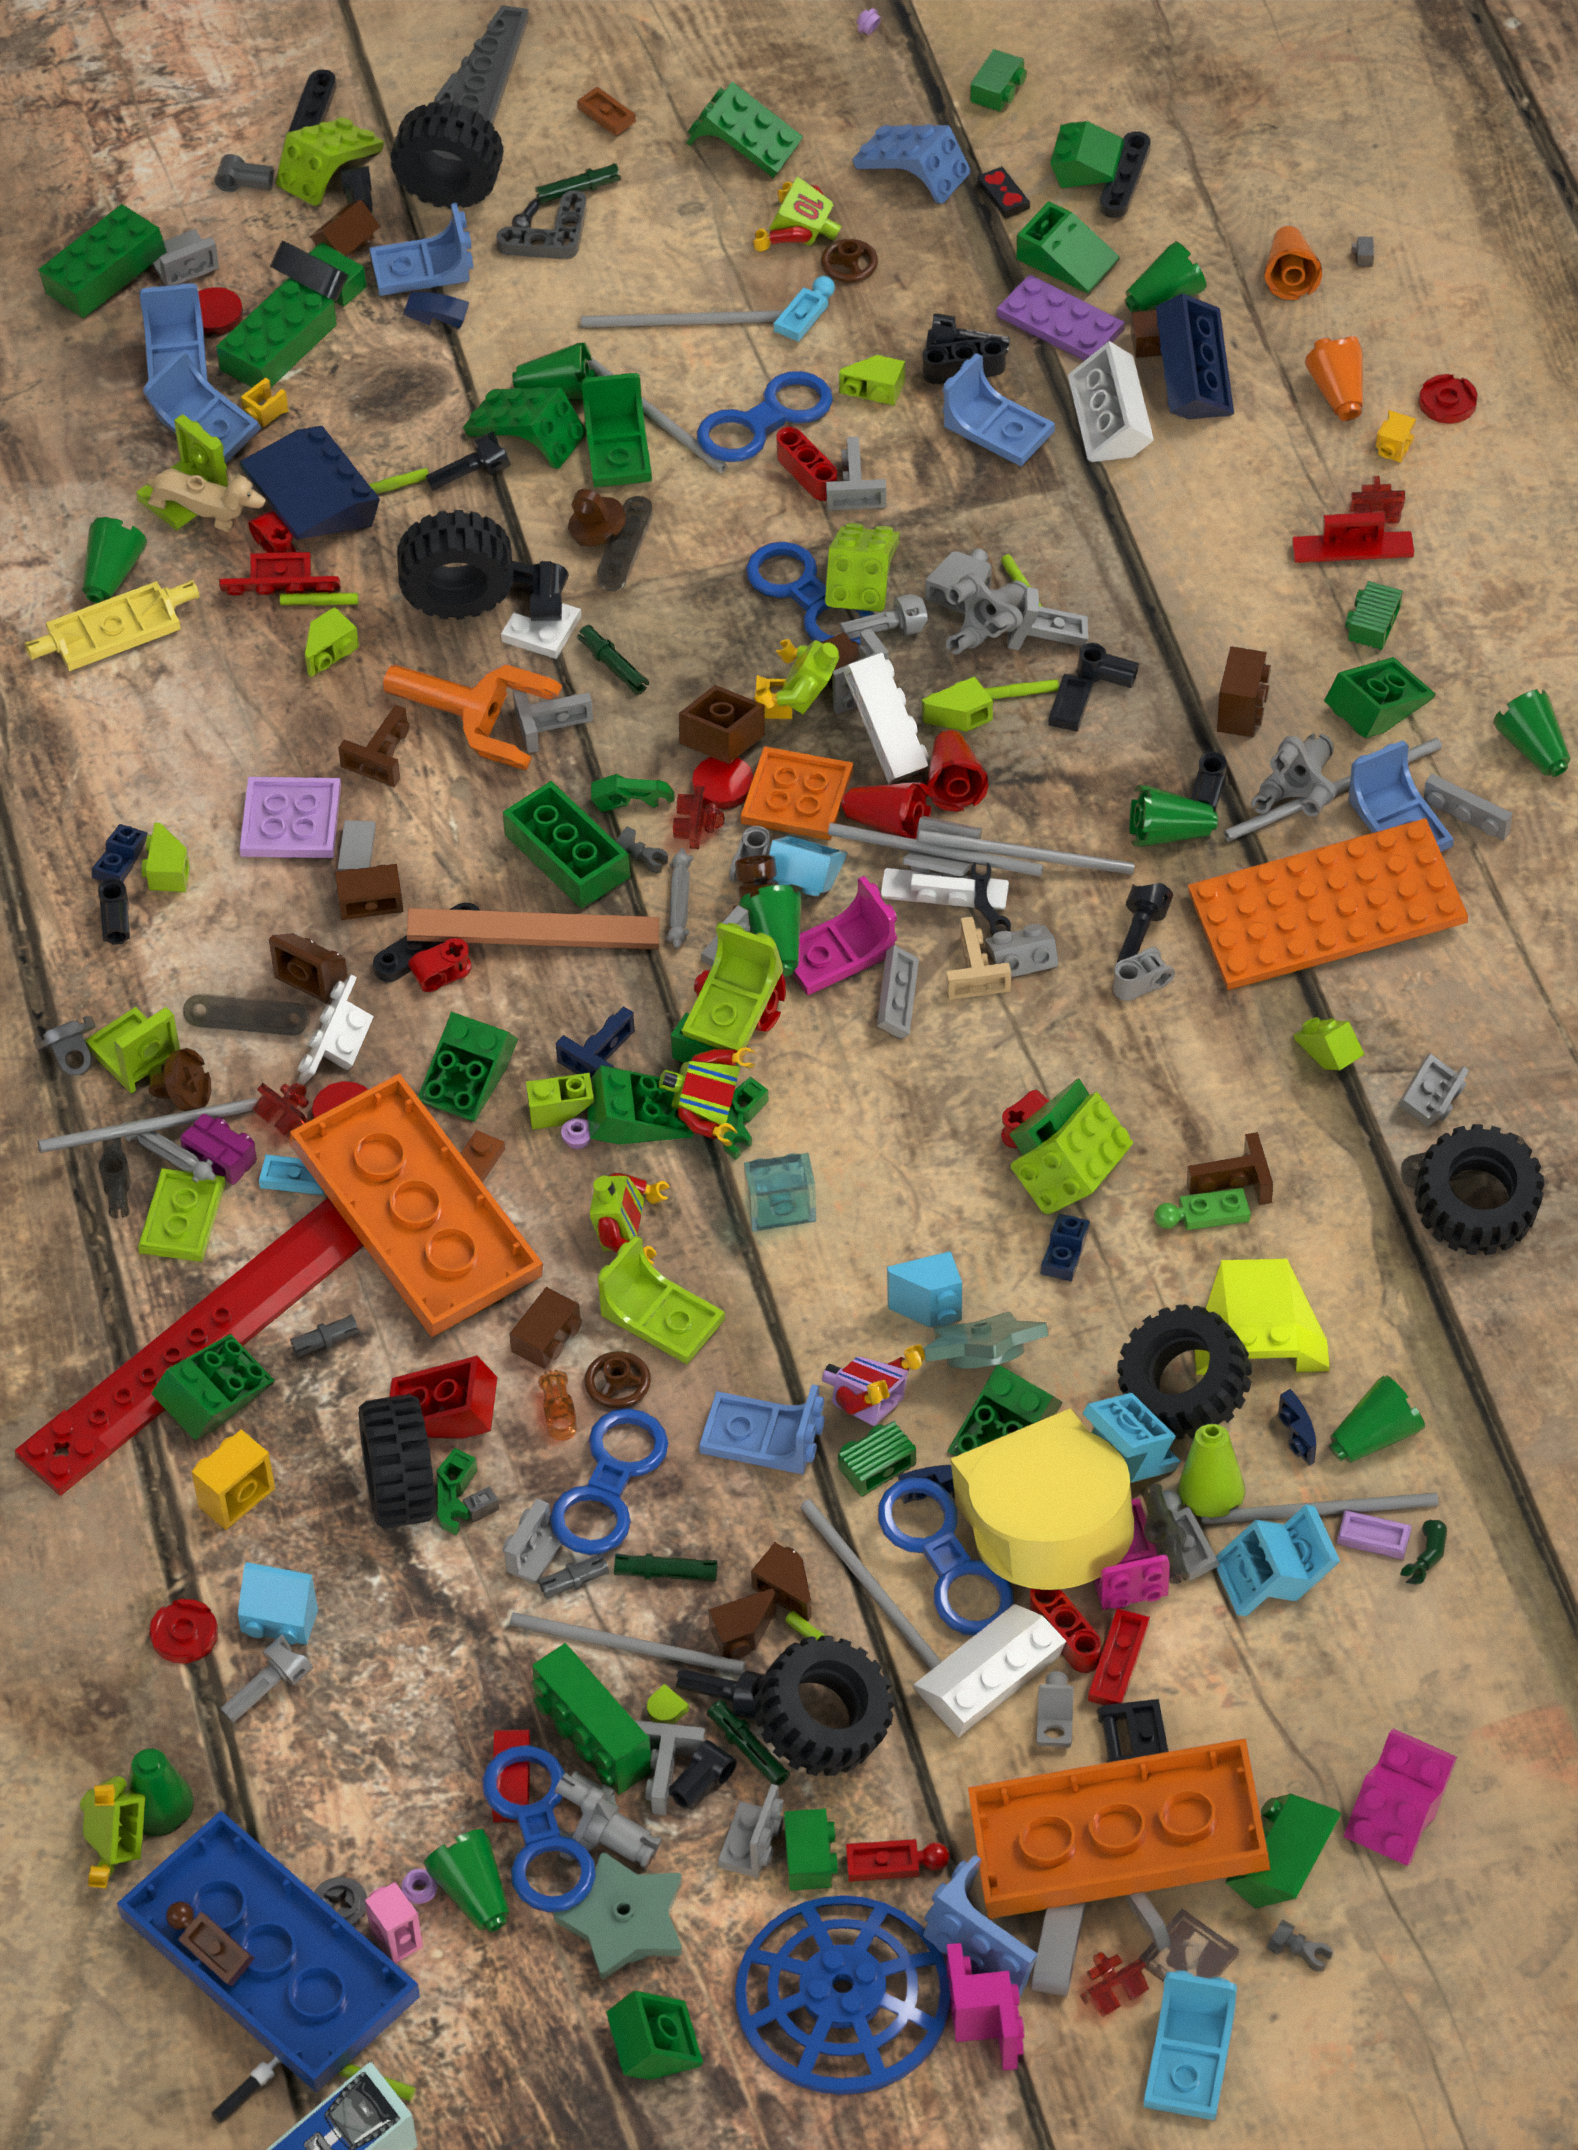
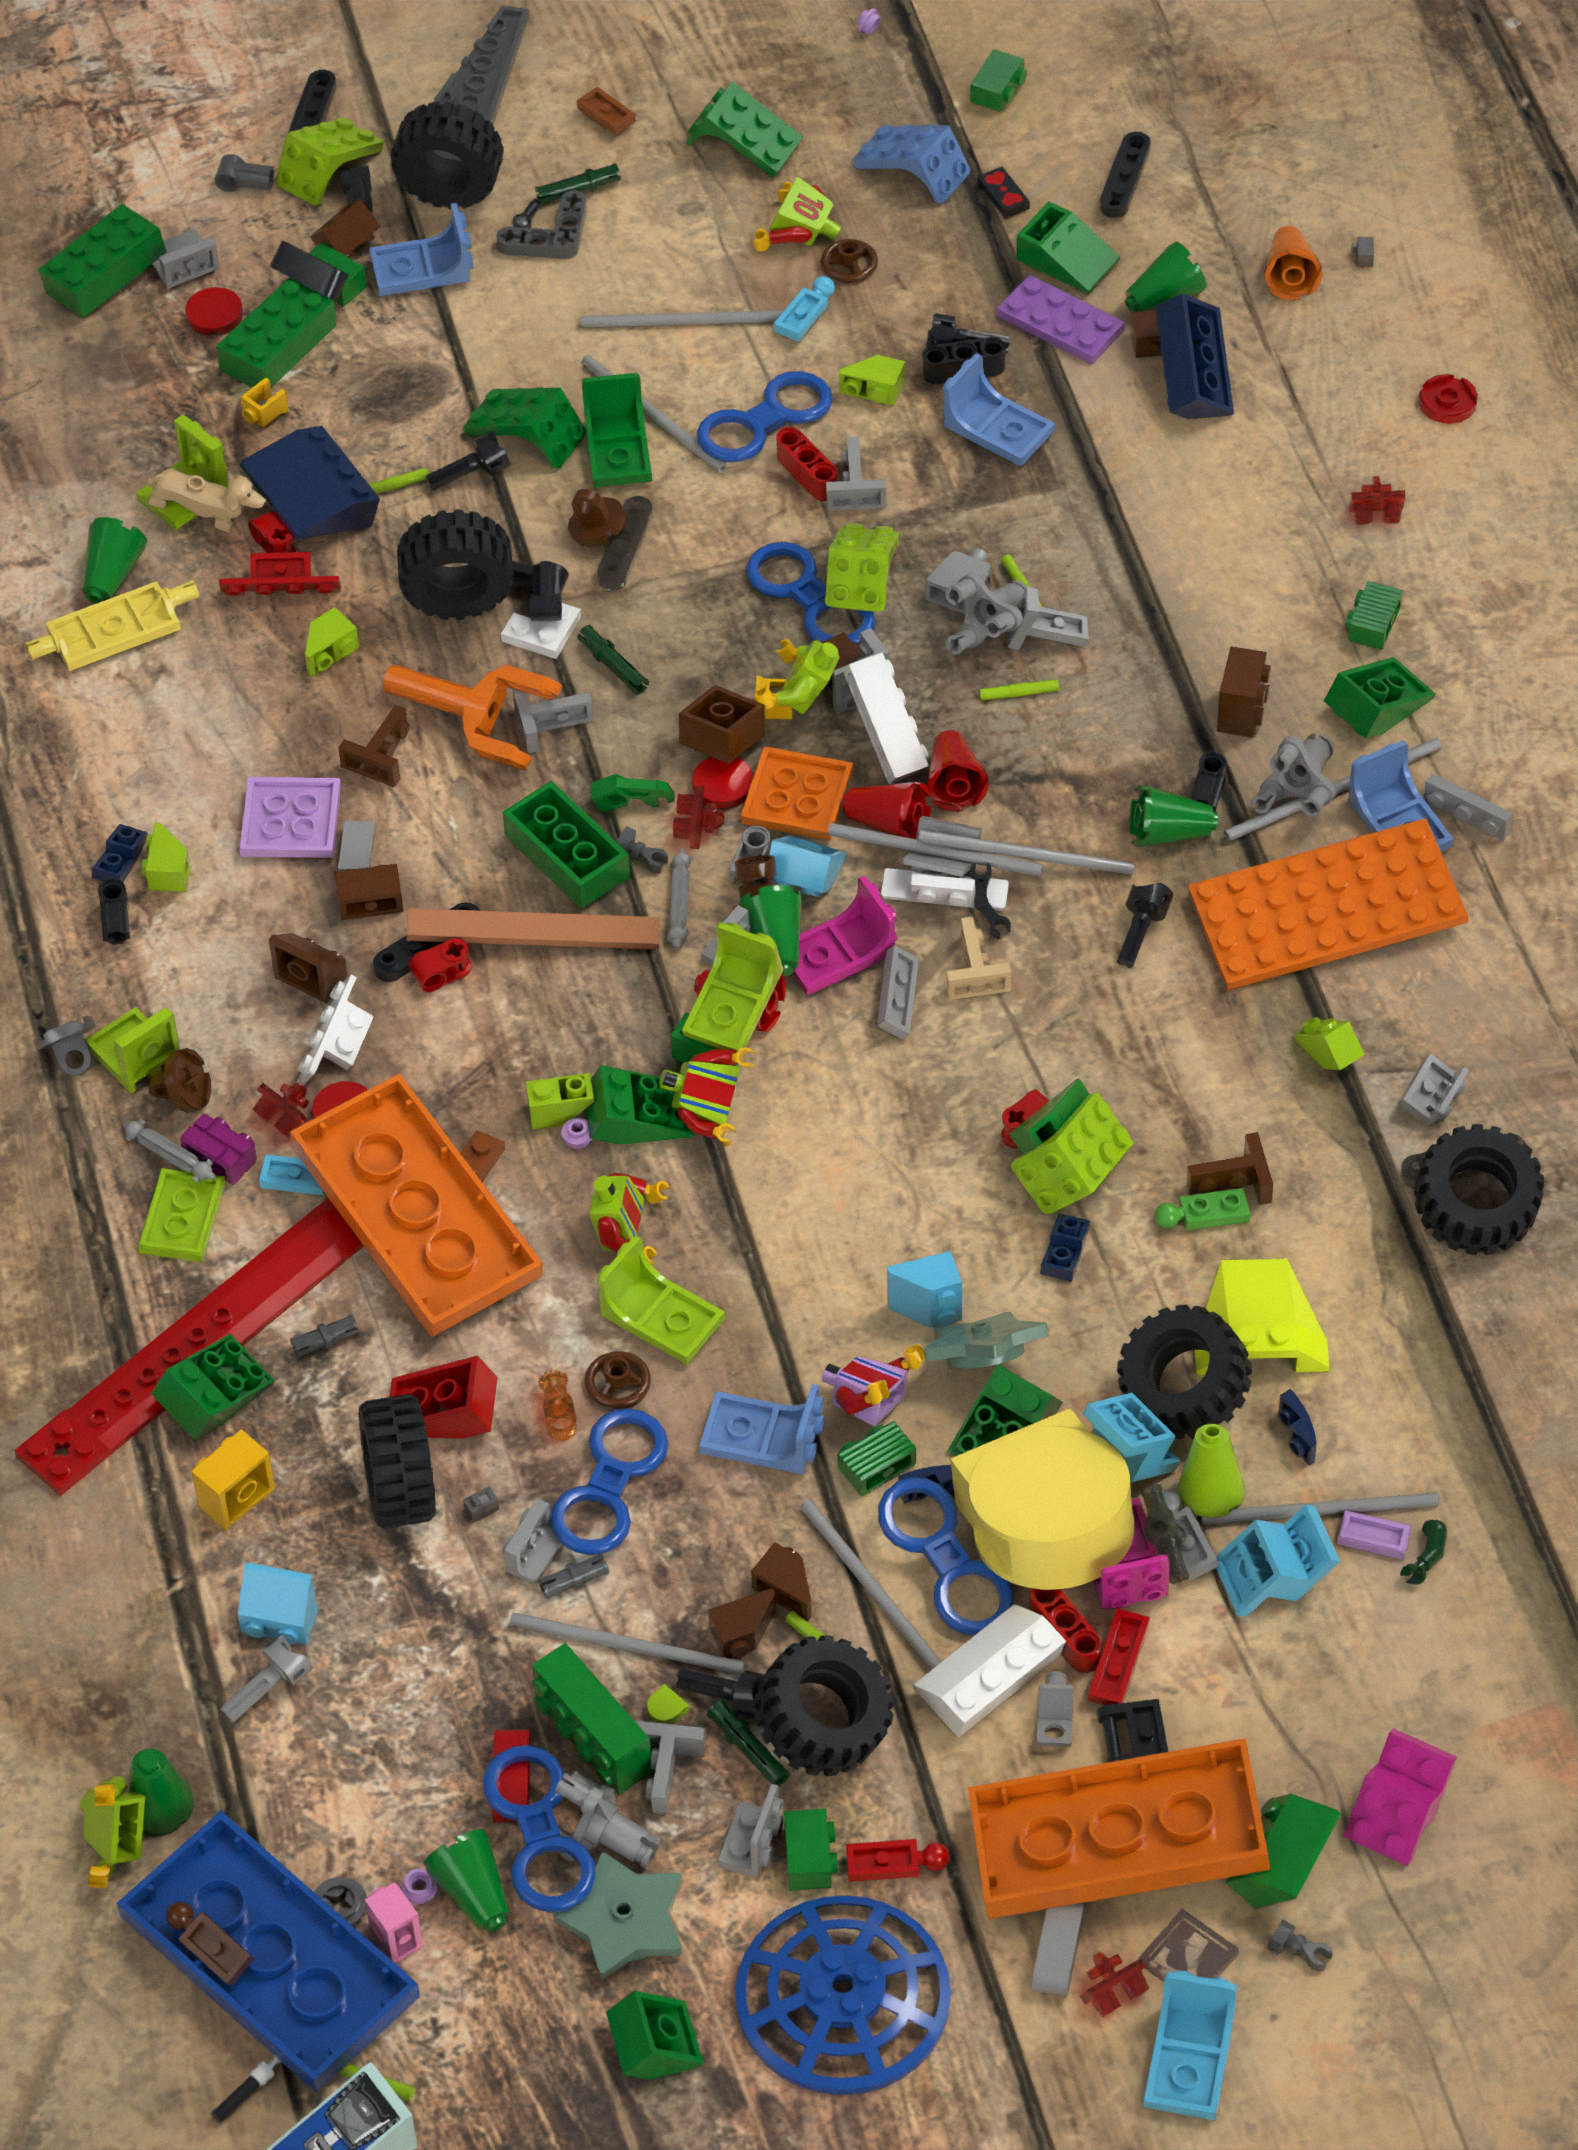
(115, 1177): clear smoke pin -> none
(144, 1125): light grey piece -> none
(173, 325): medium blue bracket -> none
(183, 390): medium blue bracket -> none
(183, 1631): red tile -> none
(246, 1014): clear smoke plate -> none
(319, 599): lime piece -> none
(428, 305): dark blue slope -> none
(449, 1506): green piece -> none
(466, 1066): green slope -> none
(545, 1328): reddish brown brick -> none
(557, 369): green cone -> none
(597, 1047): dark blue bracket -> none
(663, 1567): dark green pin -> none
(707, 1768): black piece -> none
(756, 1097): green piece -> none
(780, 1191): clear light blue brick -> none
(890, 619): light grey piece -> none
(957, 1921): medium blue bracket -> none
(959, 706): lime slope -> none
(984, 2006): dark pink bracket -> none
(1025, 949): light grey bracket -> none
(1070, 702): black tile -> none
(1085, 154): green slope -> none
(1098, 665): black piece -> none
(1110, 405): white slope -> none
(1141, 974): light grey piece -> none
(1149, 1919): light grey tile -> none
(1339, 374): orange cone -> none
(1353, 538): red bracket -> none
(1376, 1422): green cone -> none
(1394, 436): yellow window -> none
(1535, 732): green cone -> none

